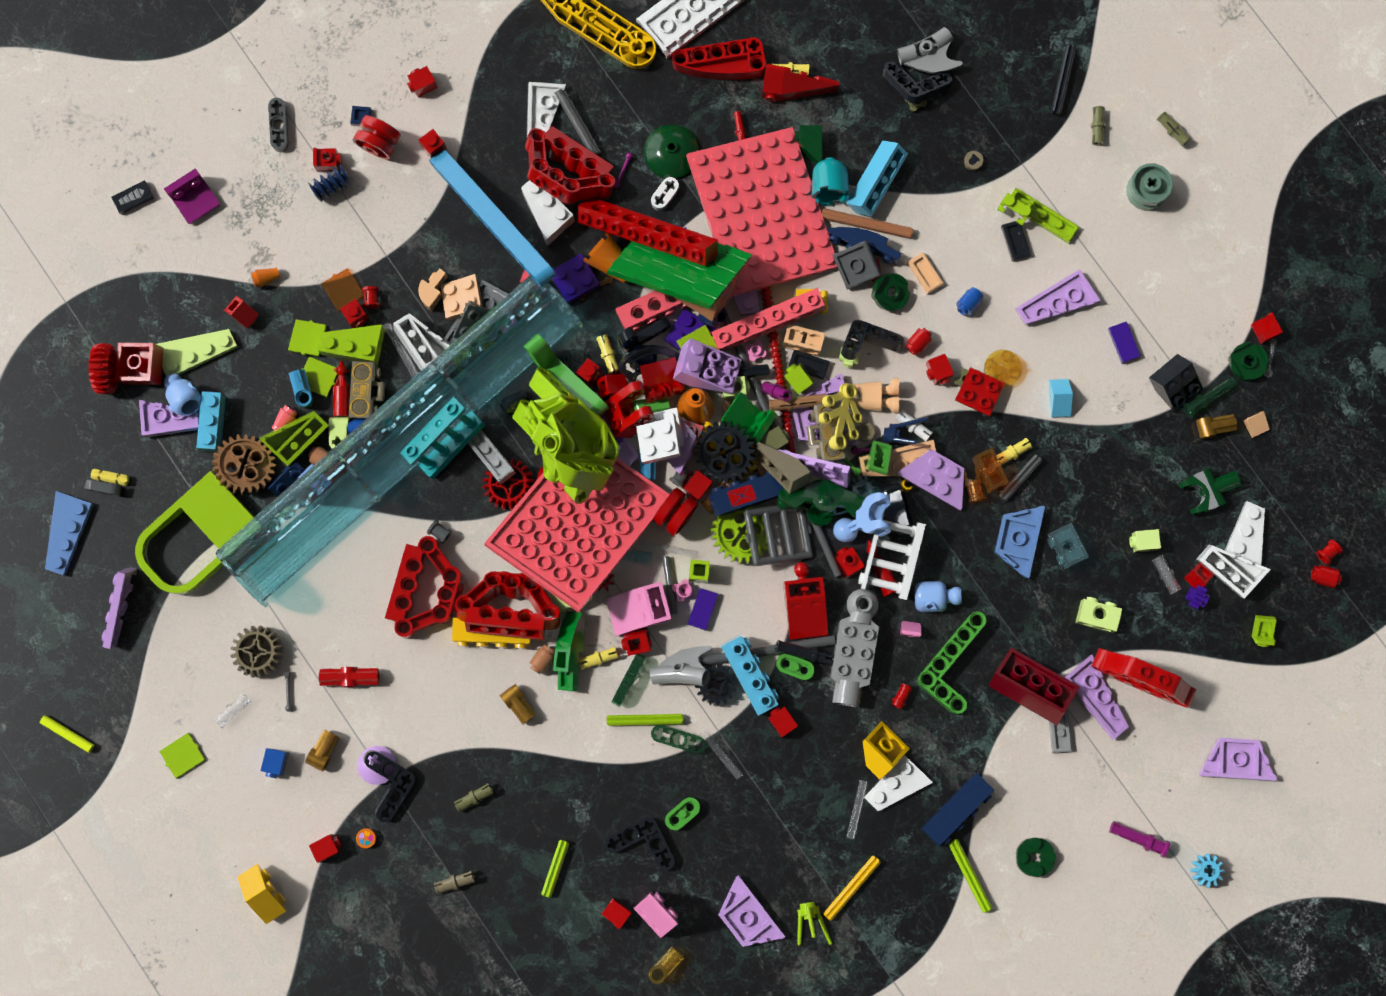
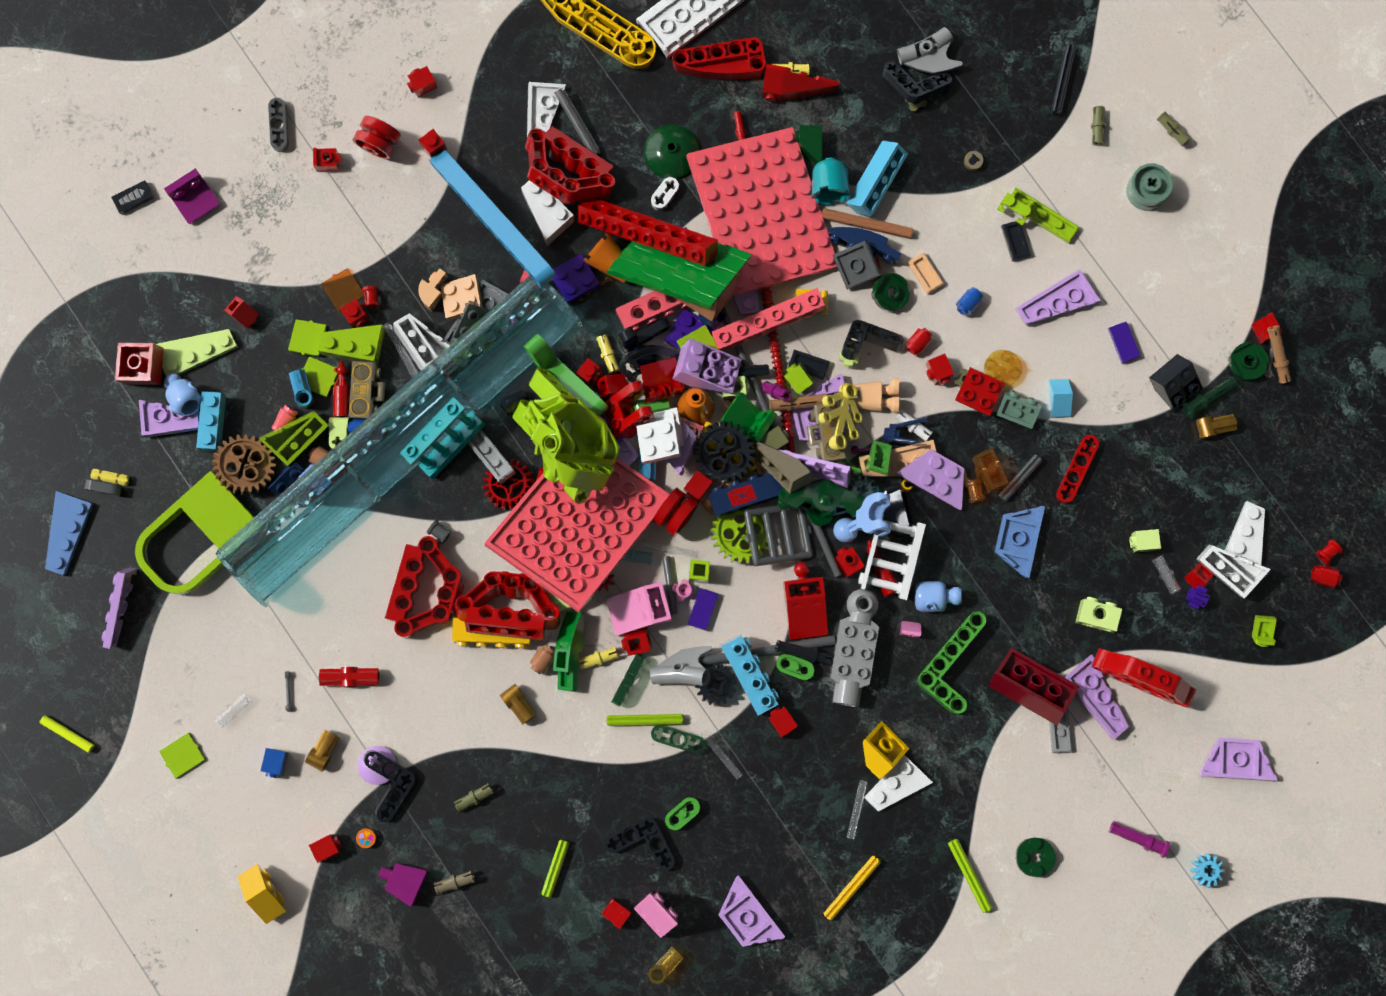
(103, 368): red gear -> none
(240, 649): dark tan gear -> none
(264, 276): orange cone -> none
(330, 183): dark blue piece -> none
(358, 113): dark blue tile -> none
(404, 881): none -> magenta torso
(629, 156): magenta hinge -> none
(680, 480): dark grey bush -> none
(760, 352): bright pink plate -> none
(803, 340): light nougat brick -> none
(809, 910): lime plant -> none
(866, 432): dark tan tile -> none
(901, 696): red pin -> none
(957, 809): dark blue brick -> none
(1014, 451): light yellow pin -> none
(1019, 408): none -> sand green bracket
(1065, 536): clear light blue brick -> none
(1075, 468): none -> red beam
(1211, 489): dark green connector -> none
(1257, 424): light nougat slope -> none
(1281, 362): none -> medium nougat pin

